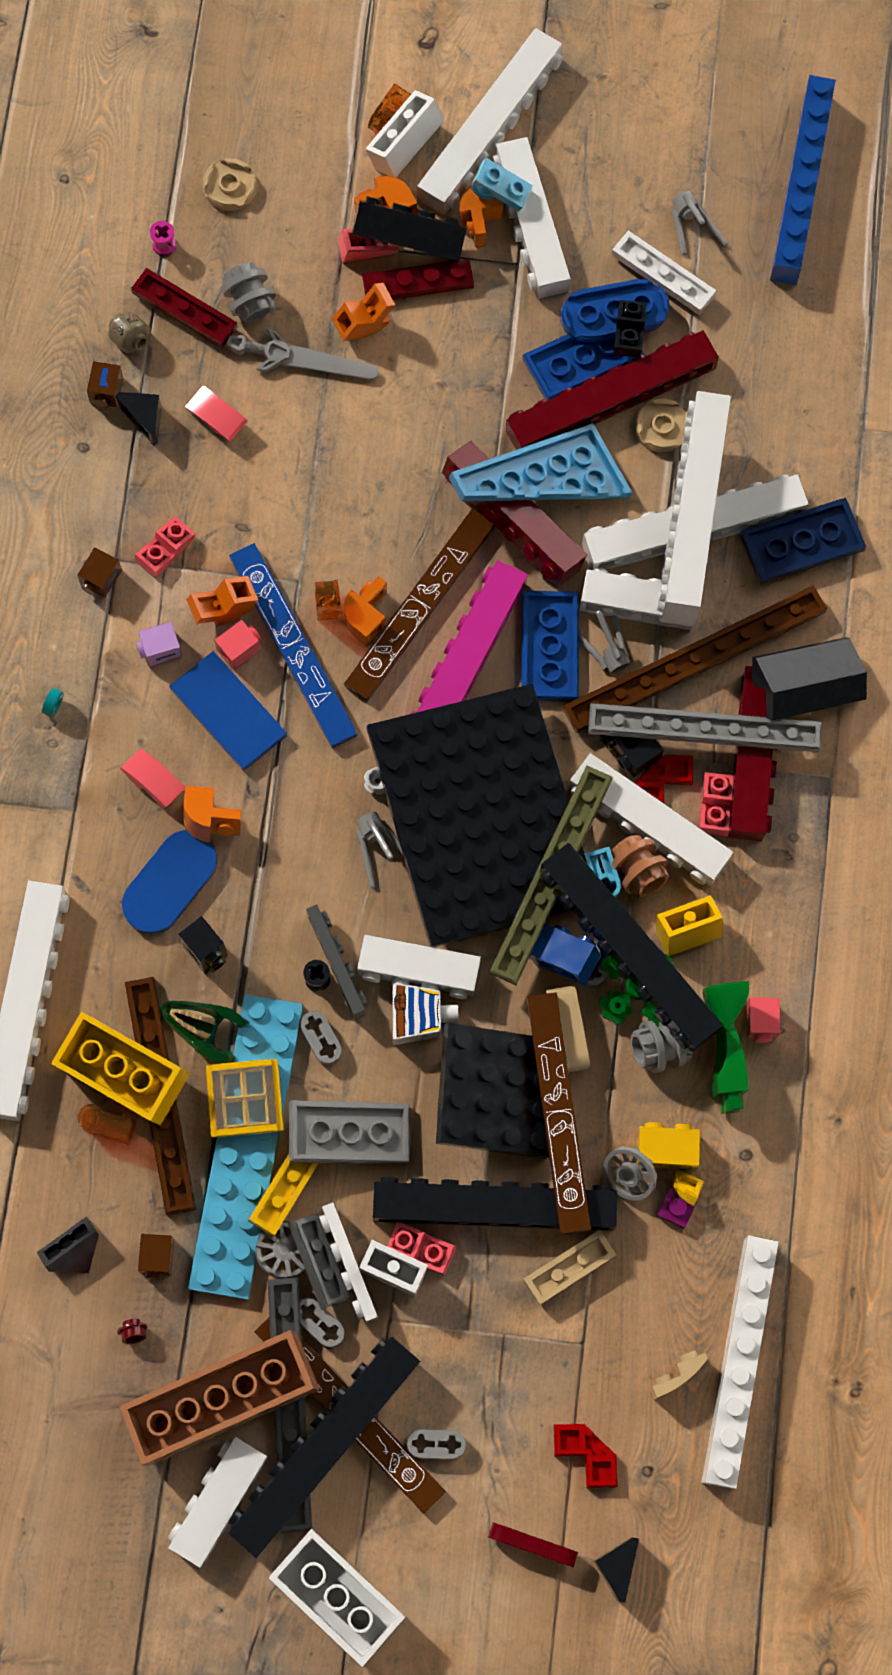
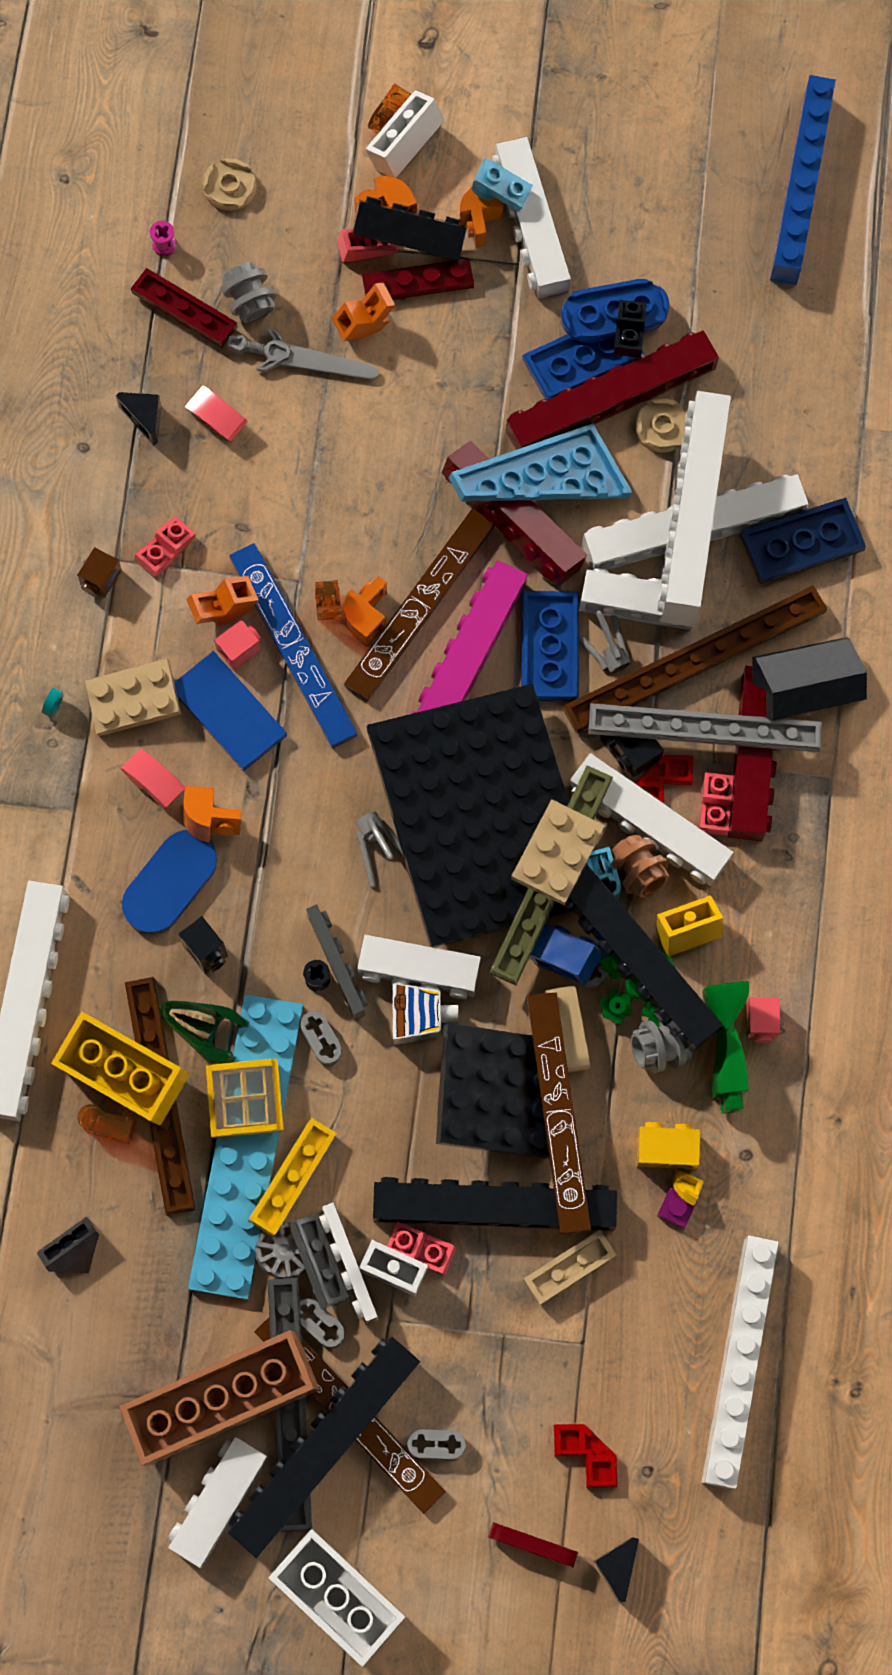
(104, 384): reddish brown brick -> none
(128, 332): dark tan head -> none
(132, 697): none -> tan plate
(132, 1331): dark red plate -> none
(156, 1256): reddish brown brick -> none
(159, 644): lavender brick -> none
(349, 1132): light grey tile -> none
(370, 785): white plate -> none
(490, 121): white brick -> none
(557, 852): none -> tan plate
(630, 1173): light grey wheel -> none
(663, 272): white plate -> none
(685, 1369): tan slope -> none
(688, 208): light grey plant -> none

